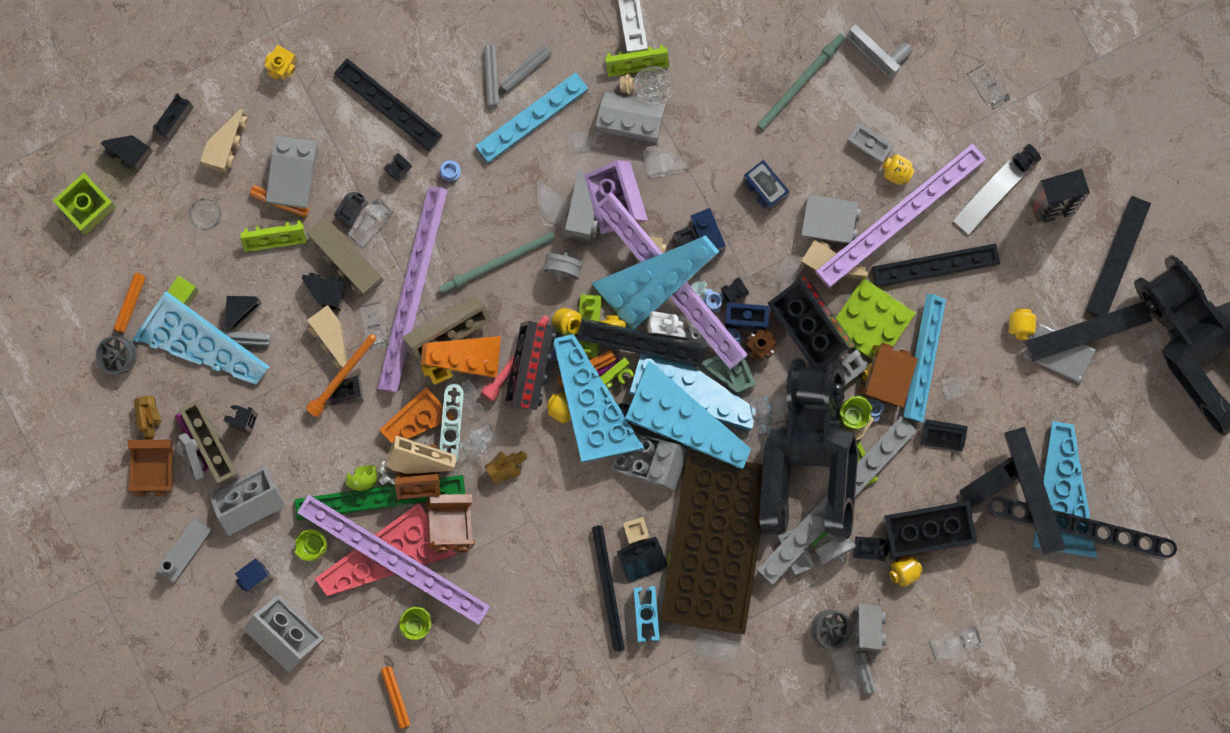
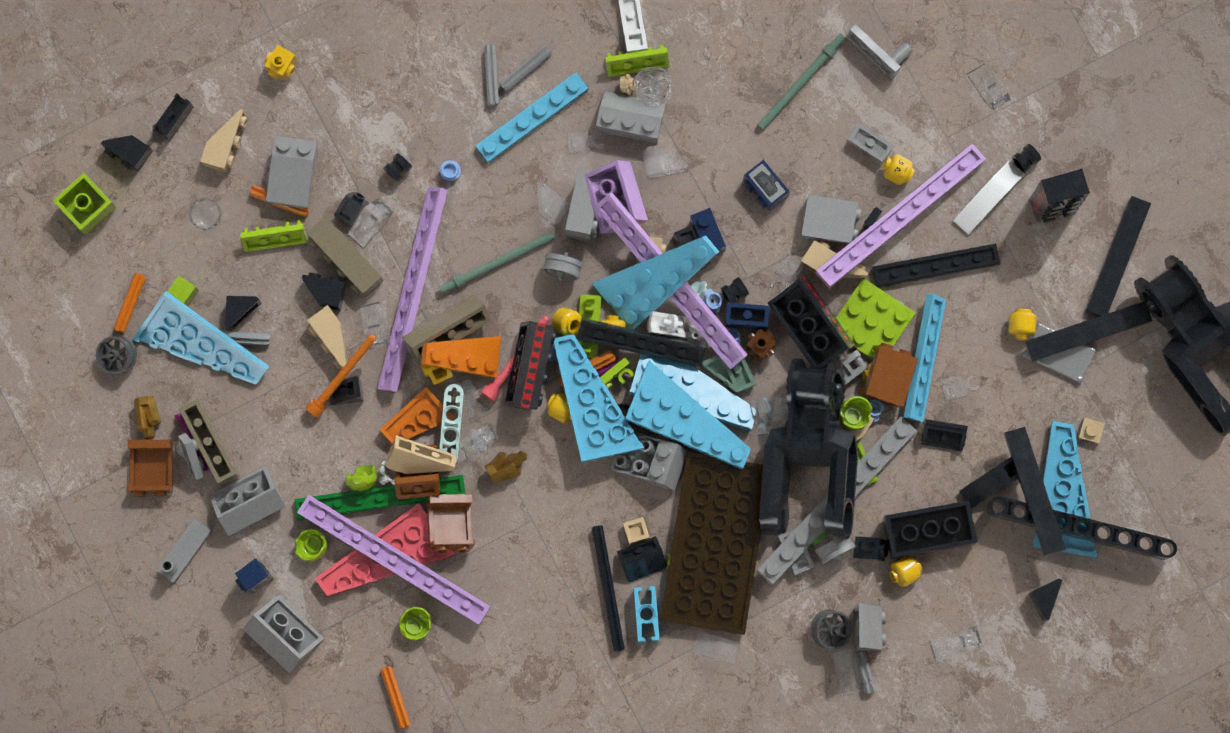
(244, 419): black hinge -> none
(388, 104): black tile -> none
(872, 218): none -> black tile
(1045, 598): none -> black slope
(1091, 431): none -> tan plate

